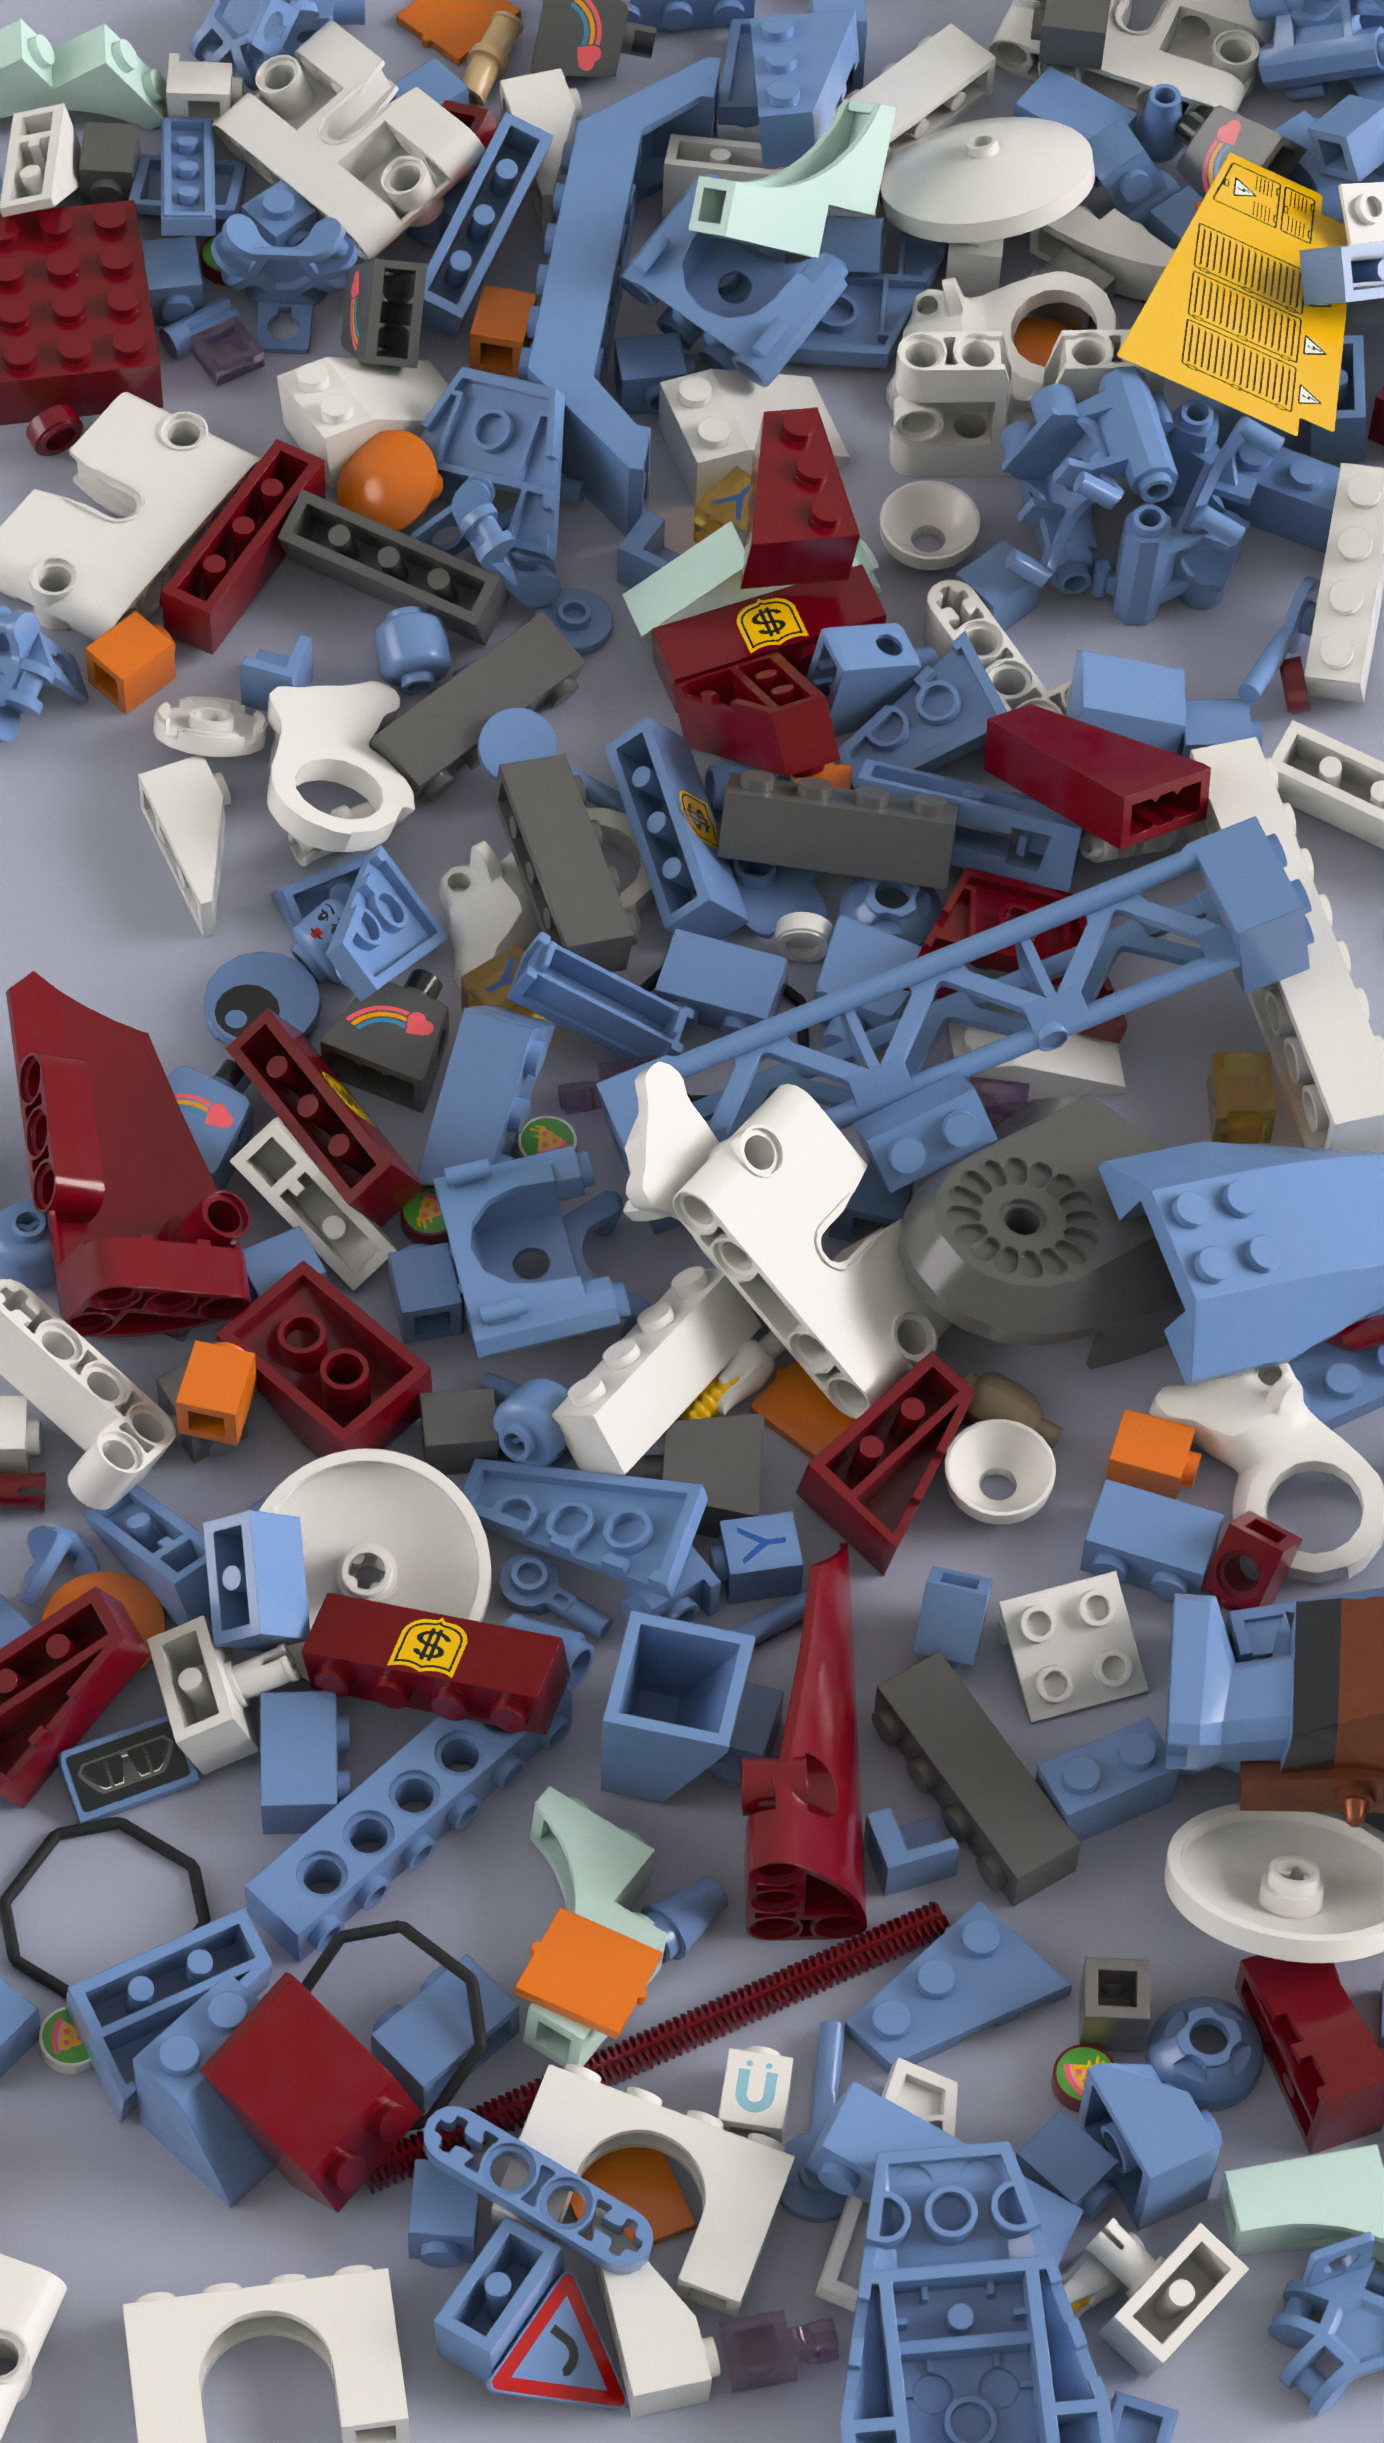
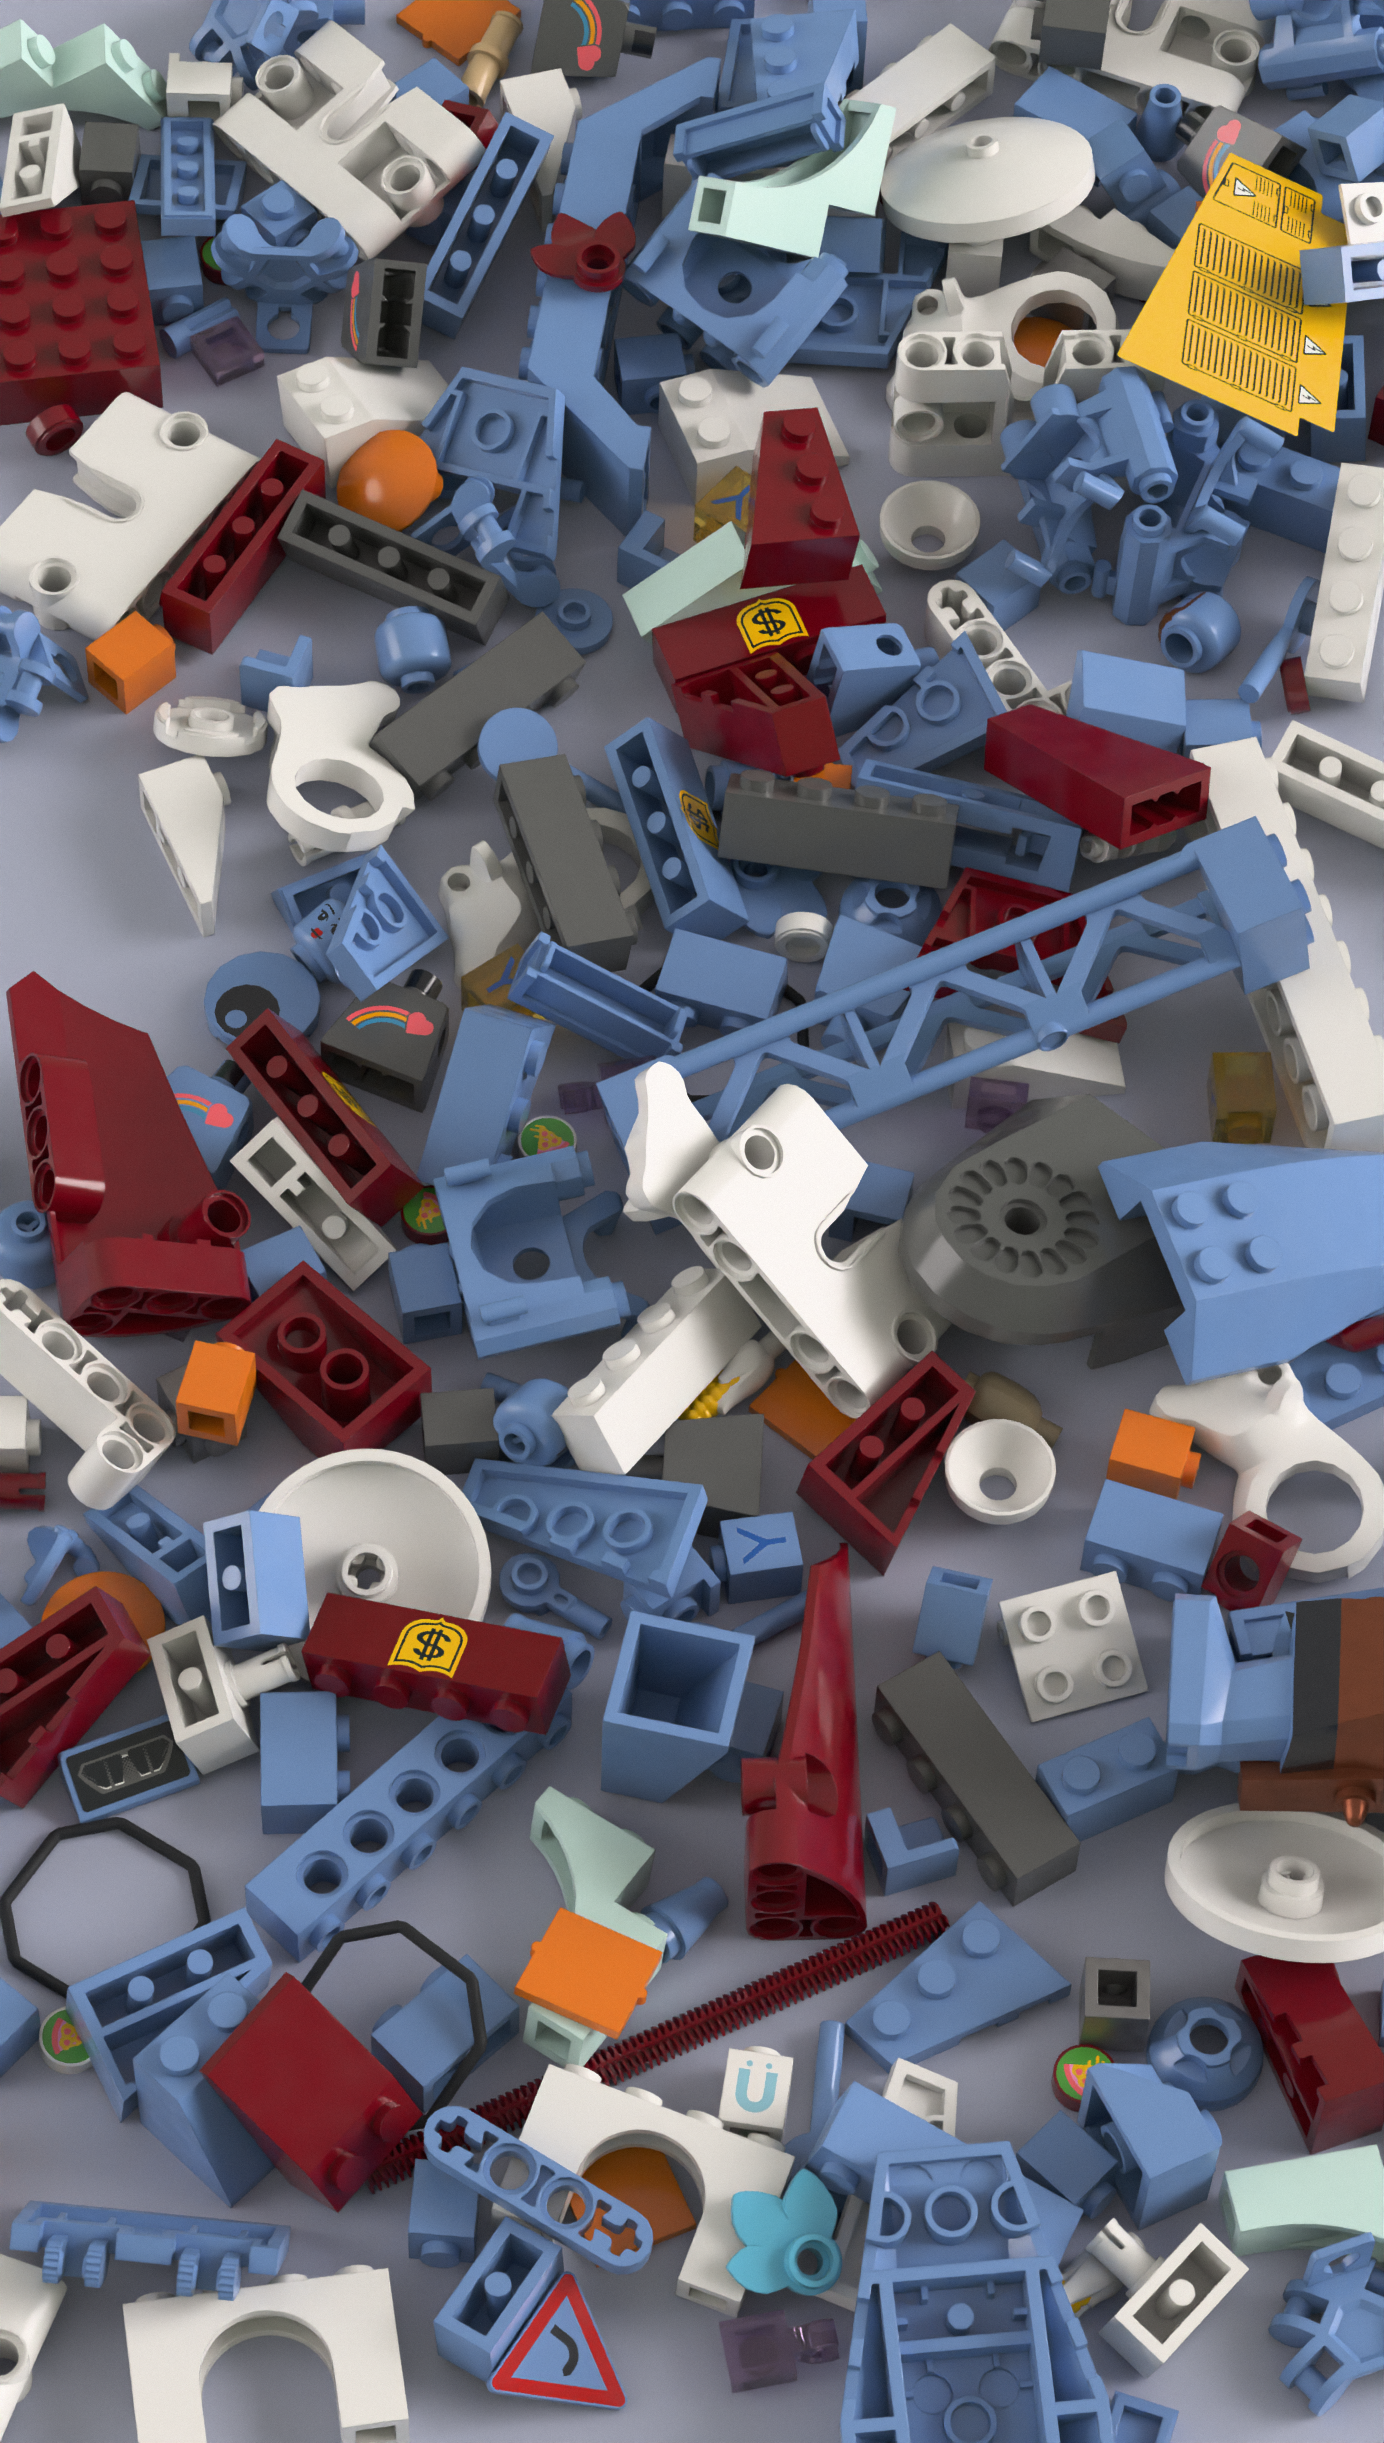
(208, 2249): none -> medium blue hinge
(500, 330): orange brick -> none
(587, 254): none -> dark red plate
(654, 2336): white slope -> none
(761, 133): none -> medium blue container
(778, 2231): none -> medium azure plate
(925, 1131): medium blue brick -> none
(1199, 632): none -> medium blue head

